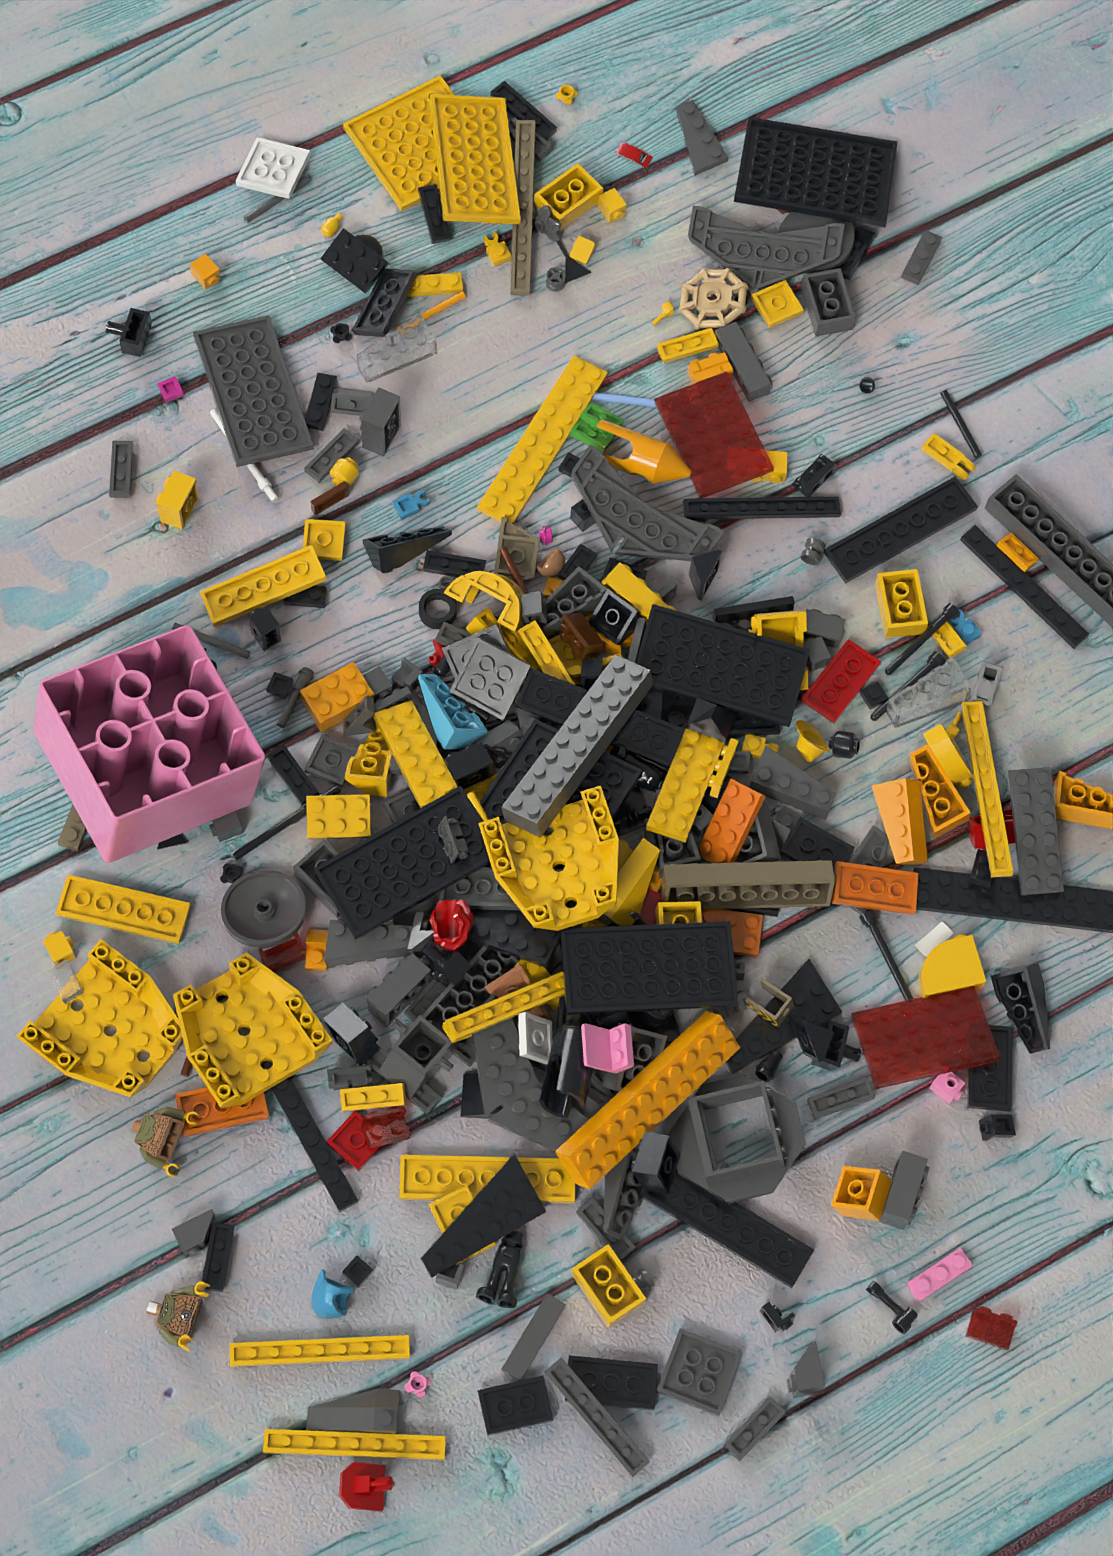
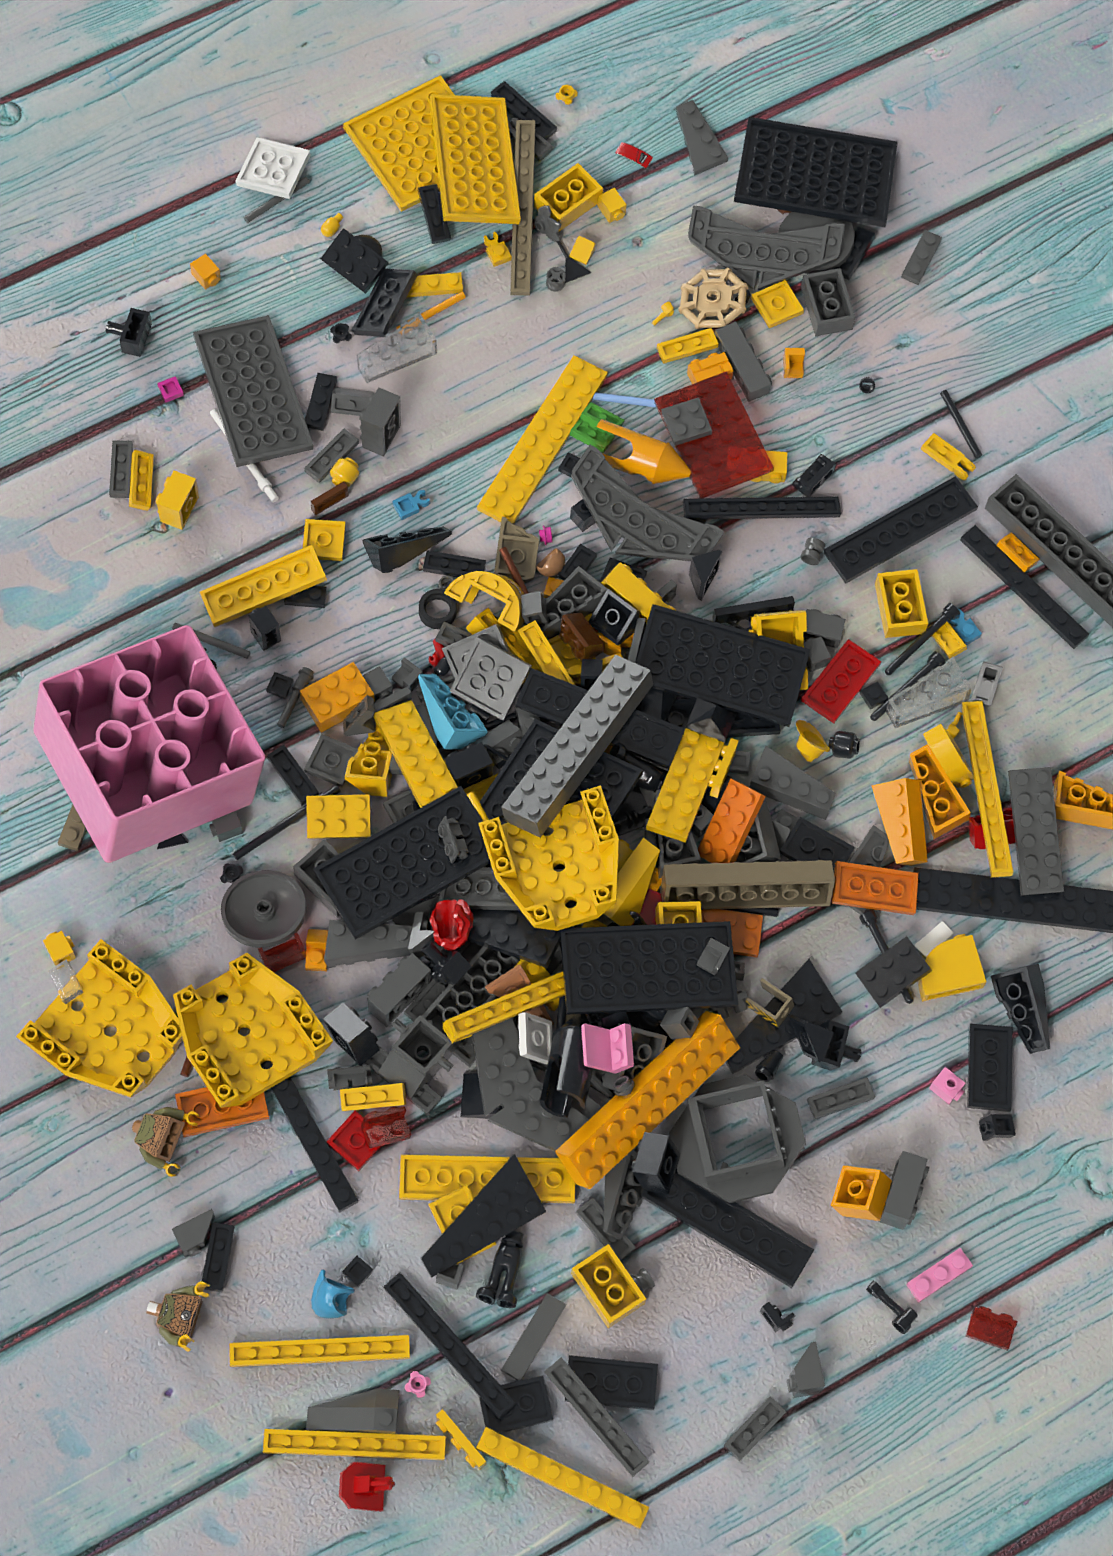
(123, 909): yellow plate -> none
(141, 480): none -> yellow plate
(450, 1346): none -> black tile
(459, 1440): none -> yellow plate
(562, 1478): none -> yellow plate
(623, 1086): none -> dark grey plate
(679, 1023): none -> dark grey brick
(686, 421): none -> dark grey plate
(699, 1372): dark grey plate -> none
(712, 956): none -> dark grey panel
(756, 746): yellow plate -> none
(793, 362): none -> light orange panel
(893, 972): none -> black plate
(925, 1037): clear red plate -> none
(981, 872): black plate -> none

